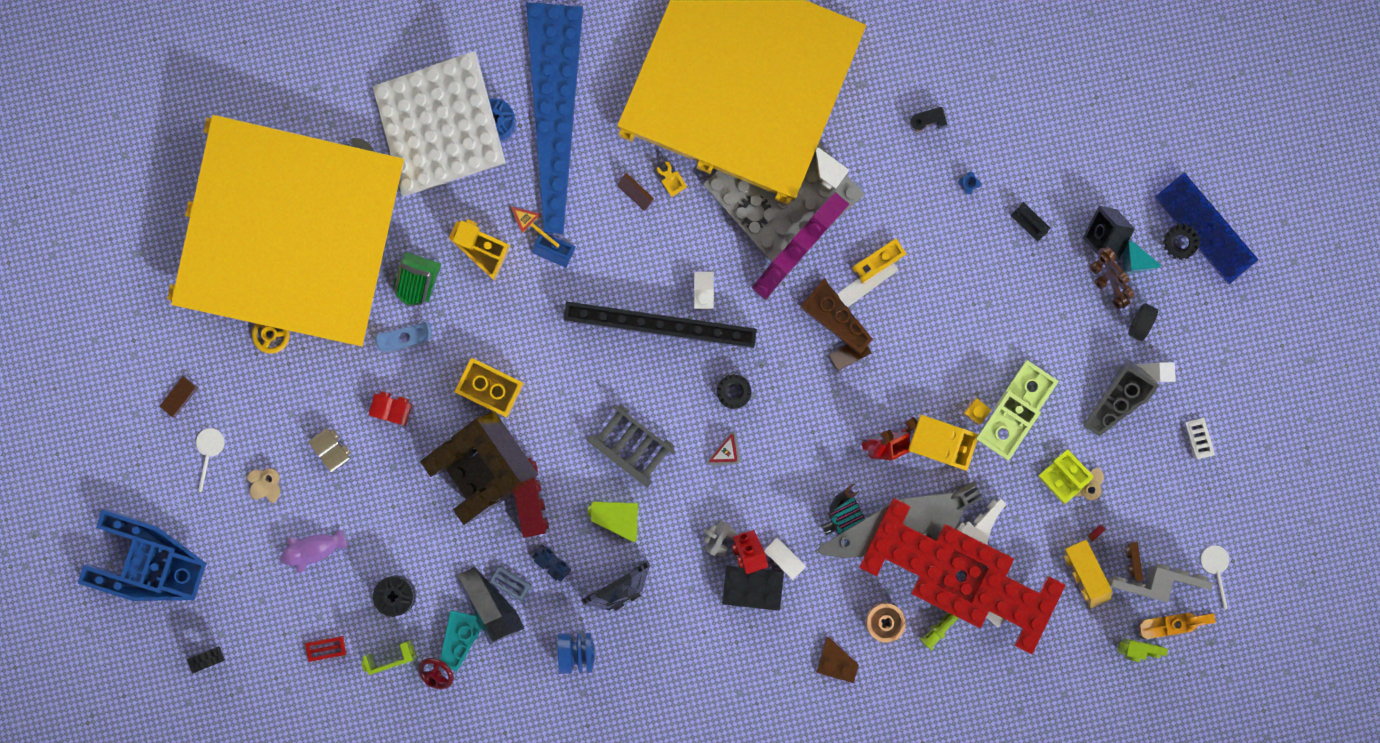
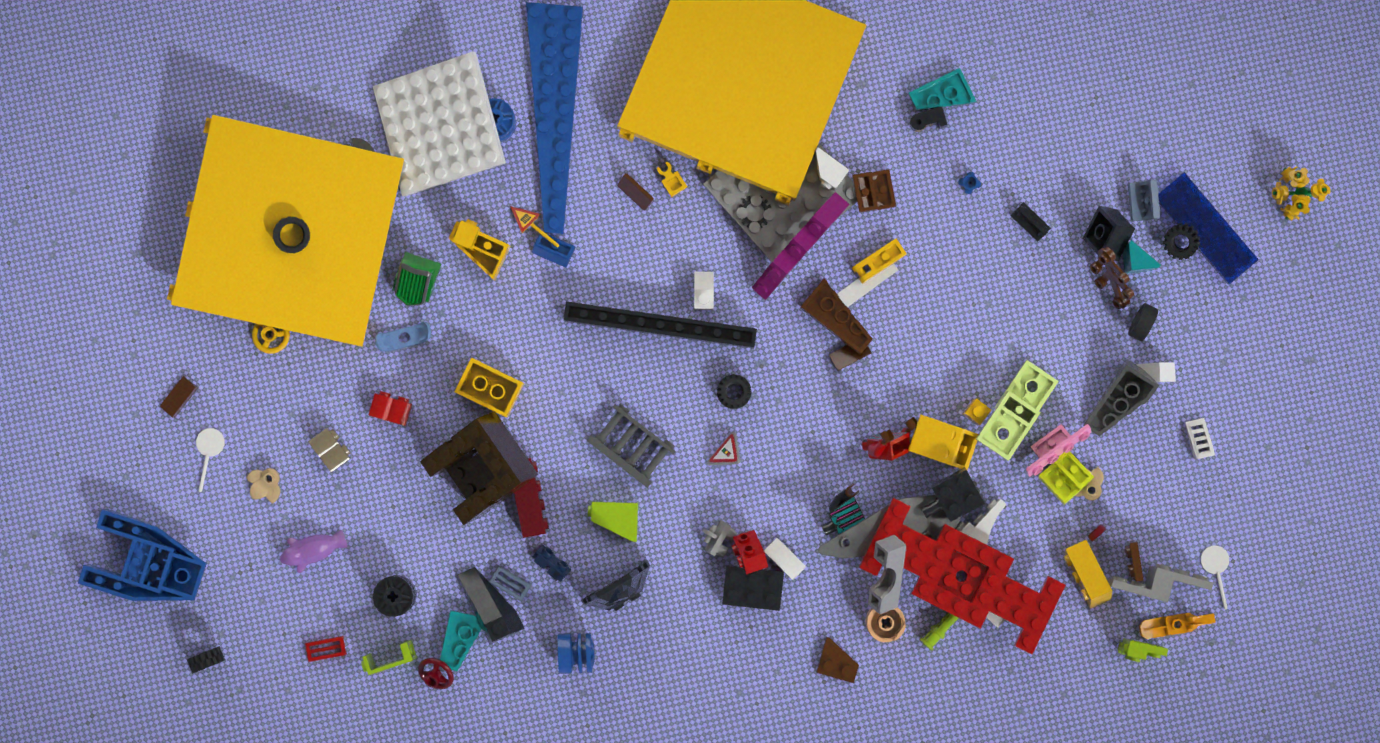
(291, 249): none -> black tyre
(874, 191): none -> reddish brown slope
(886, 592): none -> light grey arch
(943, 92): none -> teal wing
(954, 495): none -> black brick
(1053, 445): none -> bright pink bracket
(1144, 200): none -> sand blue bracket
(1301, 195): none -> yellow plant

